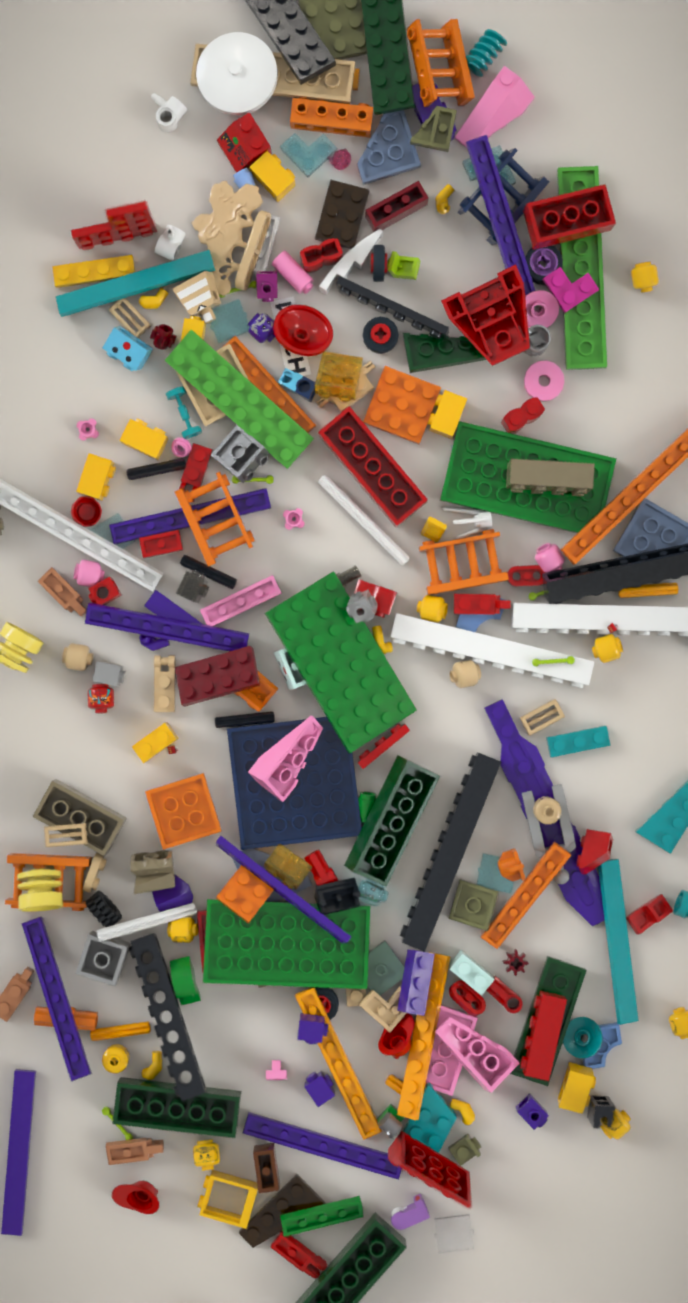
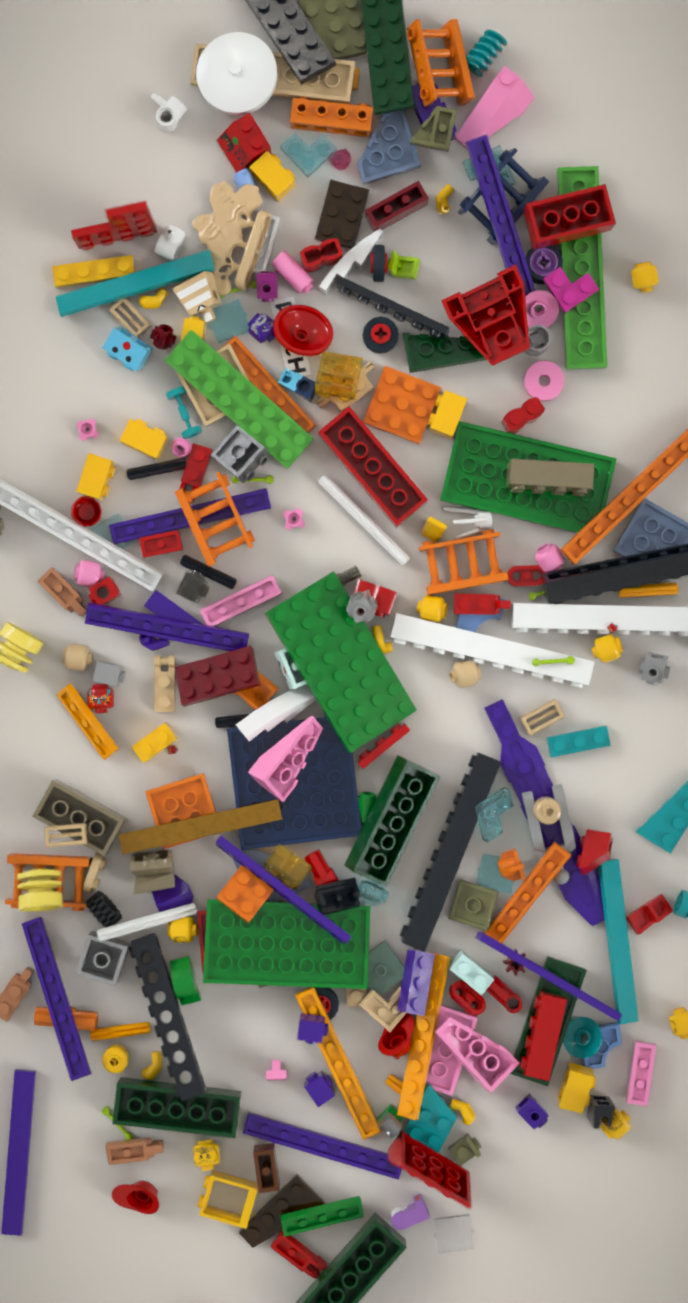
(87, 721): none -> light orange plate
(200, 826): none -> pearl gold tile
(275, 711): none -> white slope
(489, 812): none -> clear light blue plate
(548, 975): none -> dark purple tile
(641, 1073): none -> bright pink plate
(656, 662): none -> light grey brick

